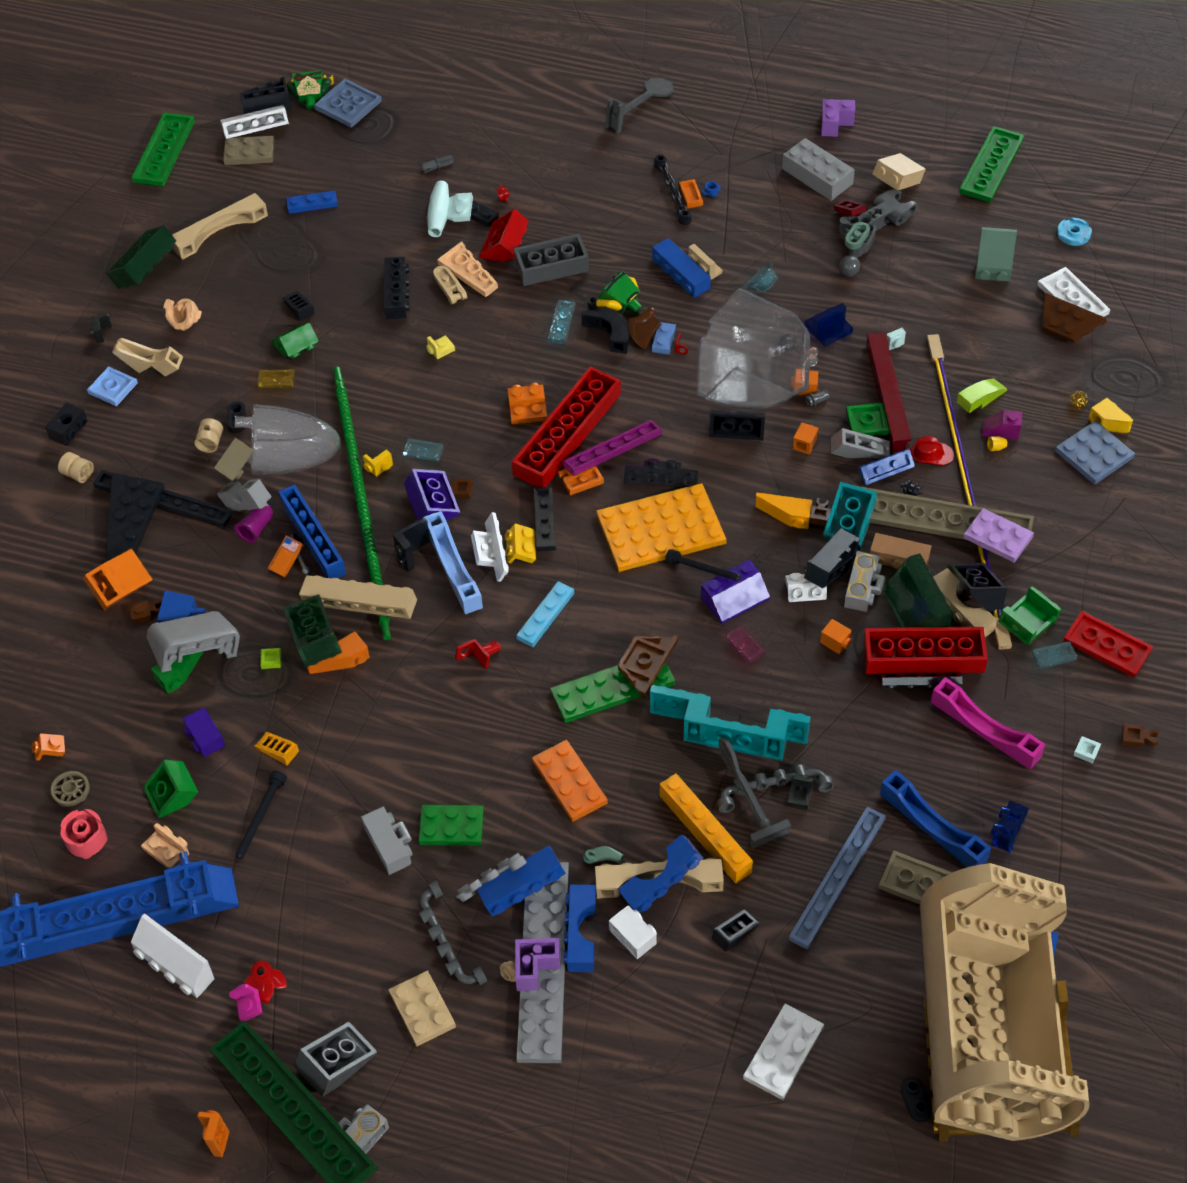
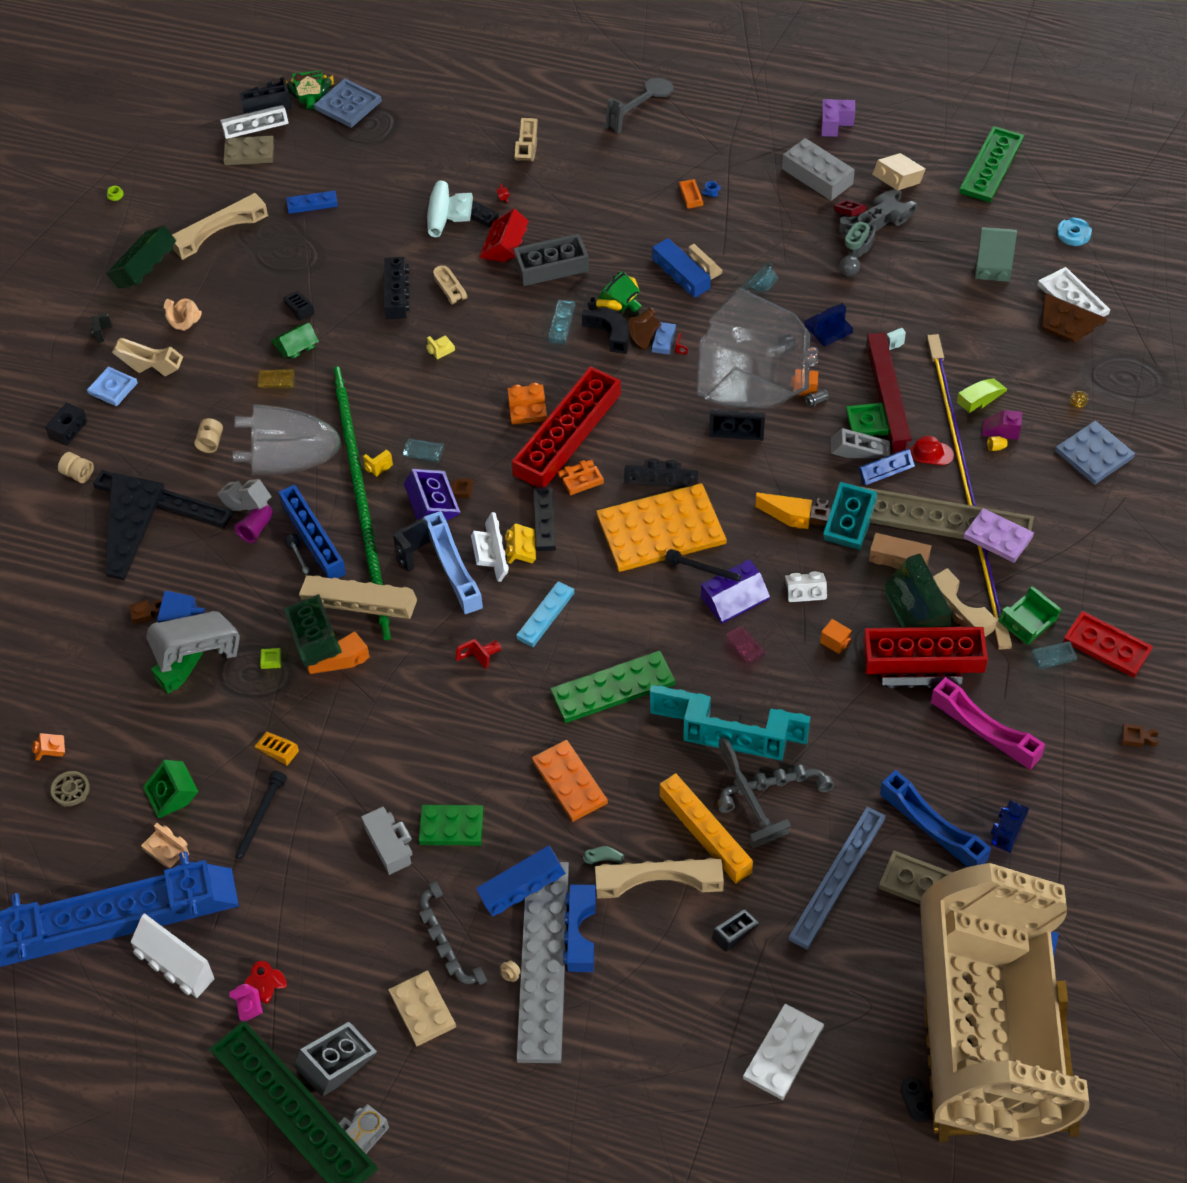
(83, 833): coral brick -> none
(115, 193): none -> lime plate
(117, 579): orange slope -> none
(163, 149): green plate -> none
(203, 732): dark purple piece -> none
(214, 1132): orange bracket -> none
(232, 411): black plate -> none
(233, 460): dark tan wedge -> none
(285, 556): orange tile -> none
(437, 163): dark grey axle -> none
(468, 270): light nougat wing -> none
(513, 862): light grey plant -> none
(526, 146): none -> tan arch
(533, 956): medium lavender brick -> none
(612, 447): magenta tile -> none
(633, 931): white brick -> none
(645, 660): reddish brown wing -> none
(681, 859): blue arch -> none
(684, 216): black piece -> none
(800, 792): pearl dark grey bracket -> none
(805, 438): orange brick -> none
(832, 559): black wedge -> none
(864, 572): light grey piece -> none
(911, 489): black wheel -> none
(981, 584): black slope -> none
(1087, 749): light aqua plate -> none
(1110, 417): yellow slope -> none

